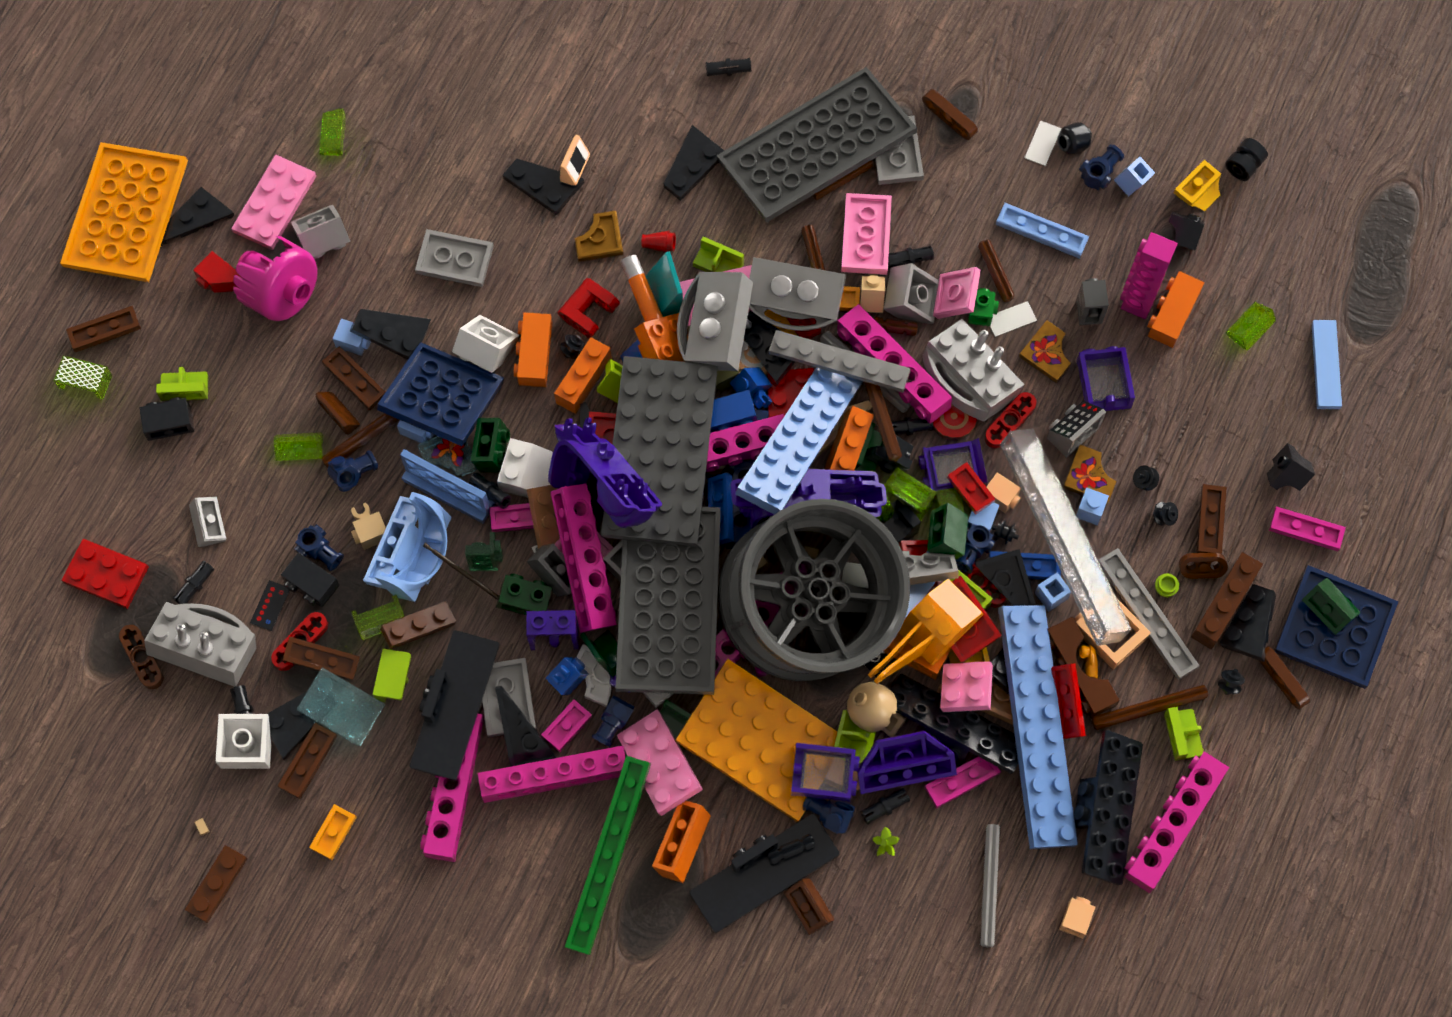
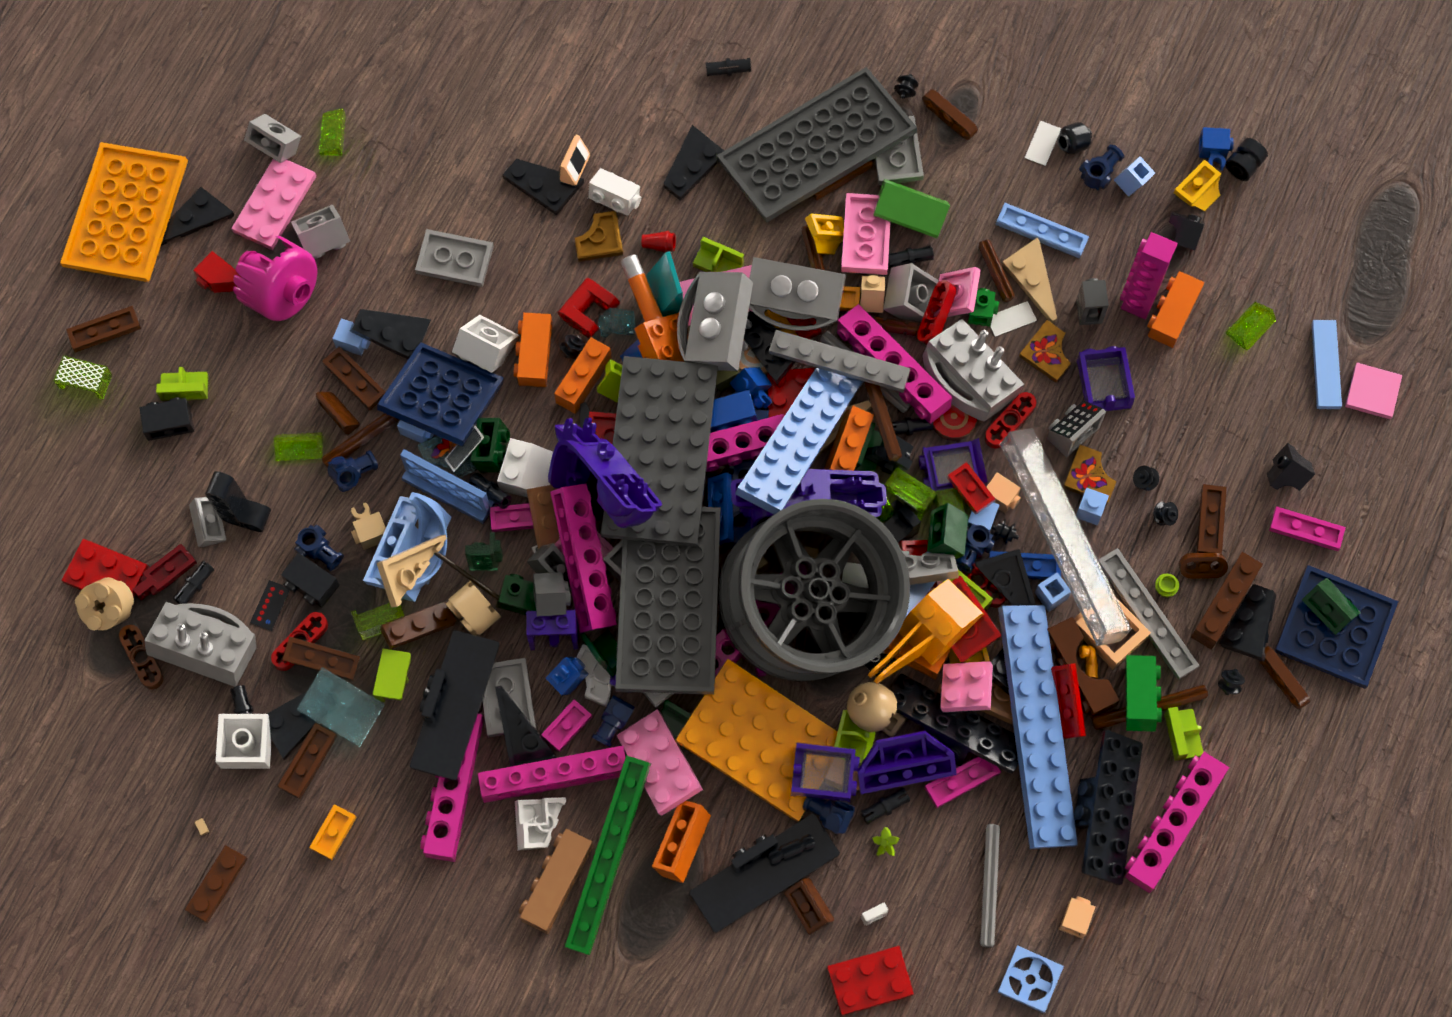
(104, 604): none -> tan brick
(164, 572): none -> dark red hinge
(232, 504): none -> black beam
(272, 138): none -> light grey brick
(404, 568): none -> tan wing
(460, 453): none -> sticker
(474, 607): none -> tan brick
(536, 821): none -> white slope
(550, 594): none -> dark grey brick
(556, 881): none -> medium nougat brick
(614, 192): none -> white brick
(617, 321): none -> clear light blue bracket
(826, 232): none -> yellow slope
(870, 980): none -> red plate
(874, 914): none -> white tile
(906, 86): none -> black wheel
(911, 208): none -> bright green slope
(944, 293): none -> red beam
(1005, 987): none -> light blue piece
(1030, 273): none -> tan wing
(1142, 693): none -> green brick
(1215, 145): none -> blue brick
(1373, 391): none -> bright pink tile

